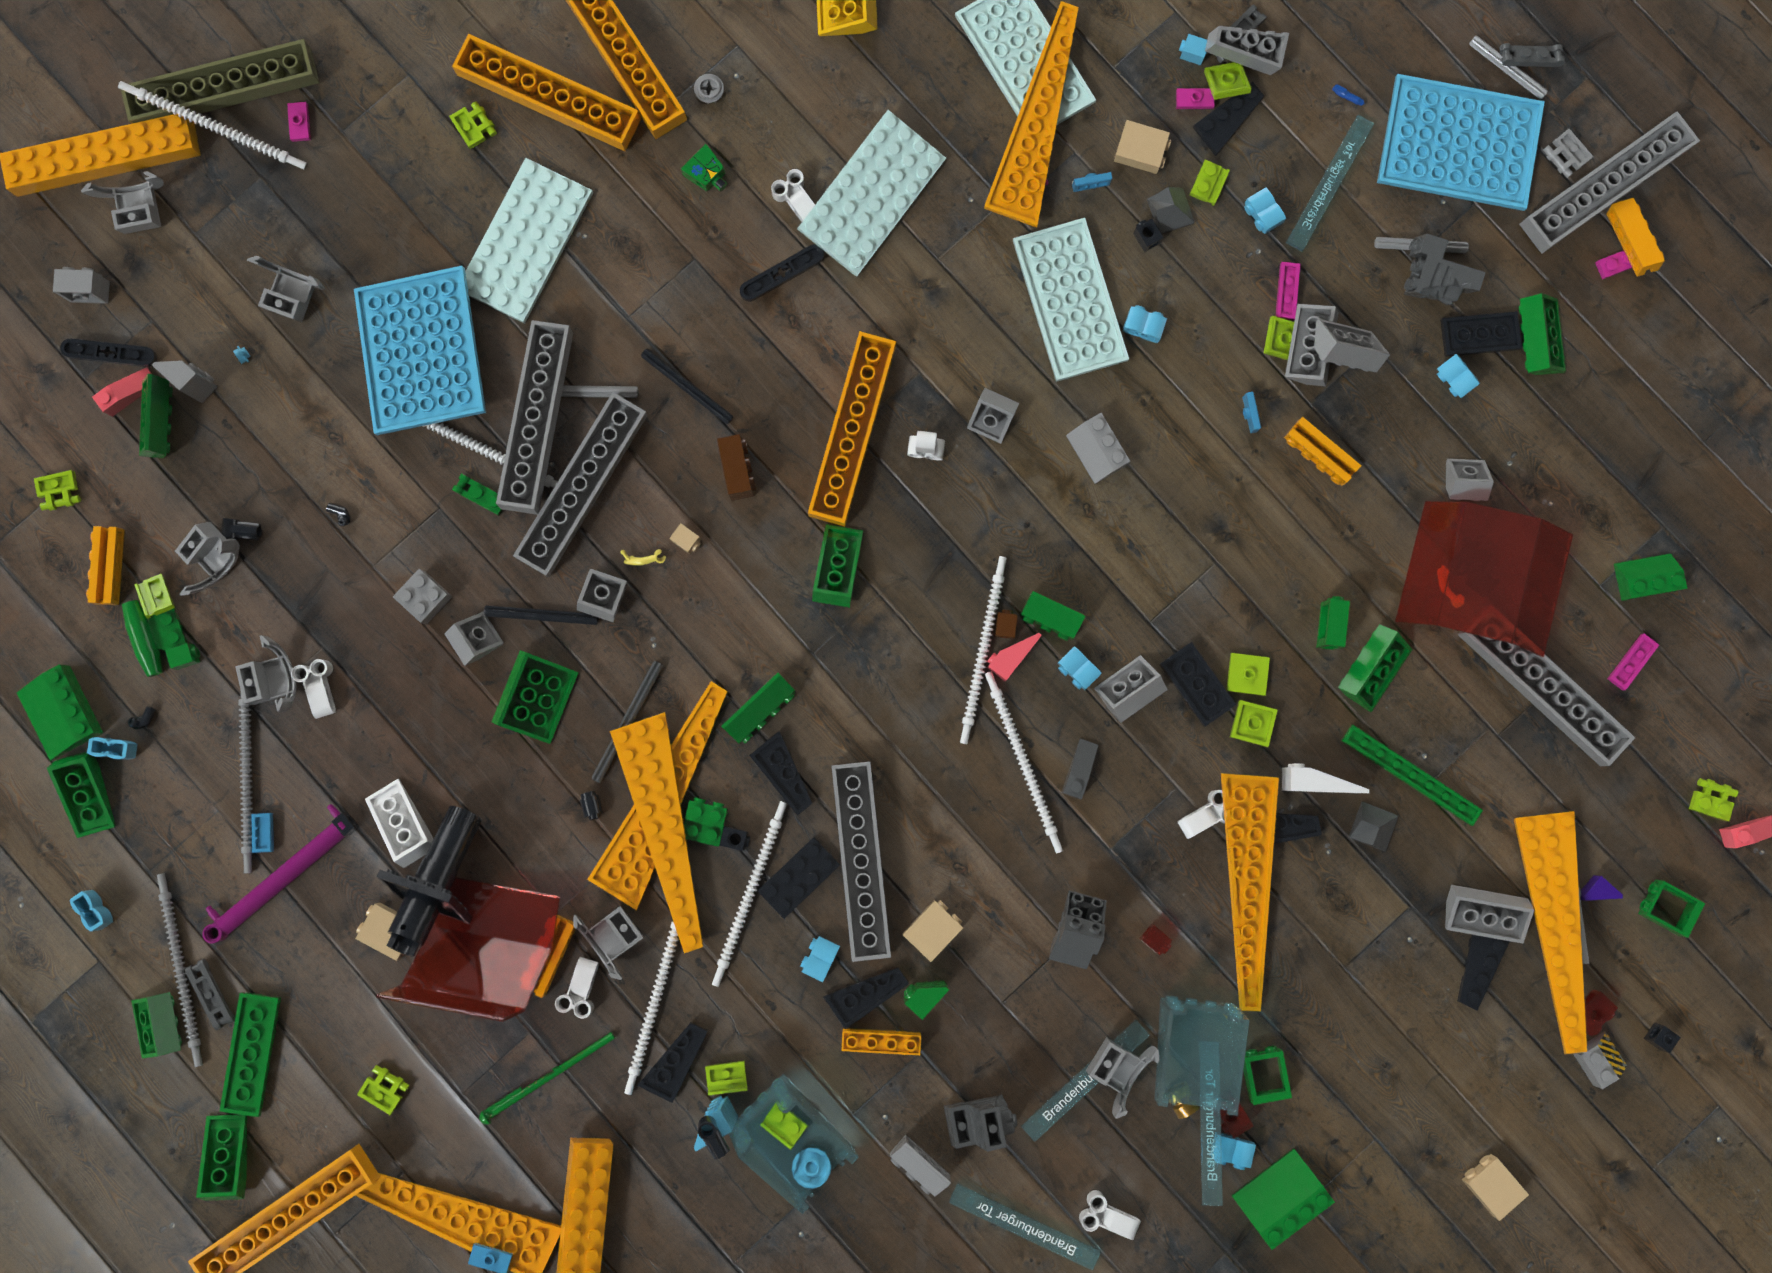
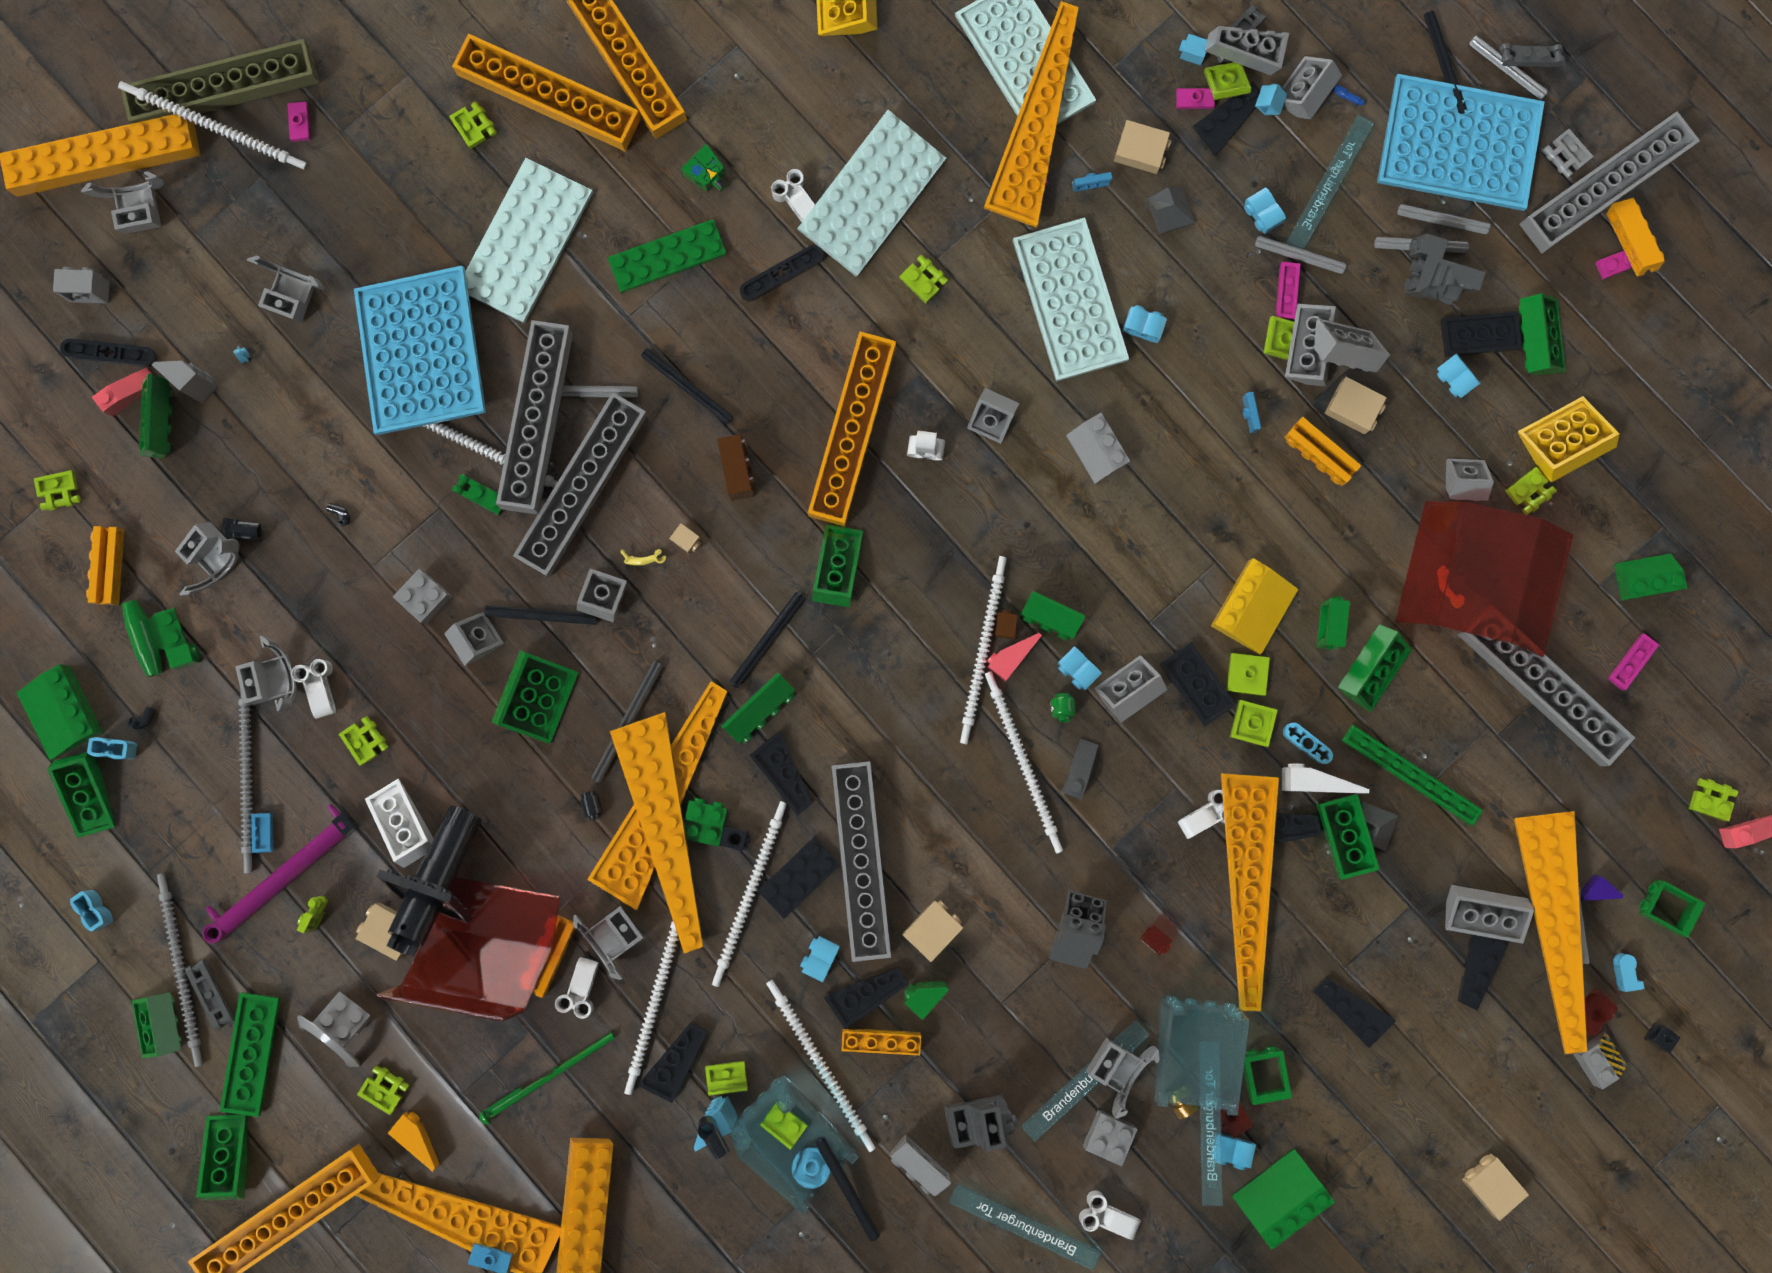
(154, 596): lime plate -> none
(310, 920): none -> lime plate
(338, 1025): none -> light grey piece
(358, 744): none -> lime plate
(413, 1137): none -> light orange slope
(667, 256): none -> green plate
(703, 83): light grey gear -> none
(767, 639): none -> black axle
(847, 1189): none -> black axle
(860, 1129): none -> white hose
(920, 283): none -> lime plate
(1063, 707): none -> green head
(1110, 1137): none -> light grey brick
(1147, 242): black brick -> none
(1209, 182): lime plate -> none
(1255, 606): none -> yellow slope
(1271, 99): none -> medium azure brick
(1300, 254): none -> light grey axle
(1310, 86): none -> light grey slope
(1316, 756): none -> medium azure beam
(1347, 836): none -> green slope
(1356, 405): none -> tan brick
(1358, 1015): none -> black wing
(1443, 57): none -> black axle
(1443, 219): none -> light grey axle
(1526, 486): none -> lime plate
(1568, 438): none -> yellow slope
(1625, 973): none -> medium azure leg

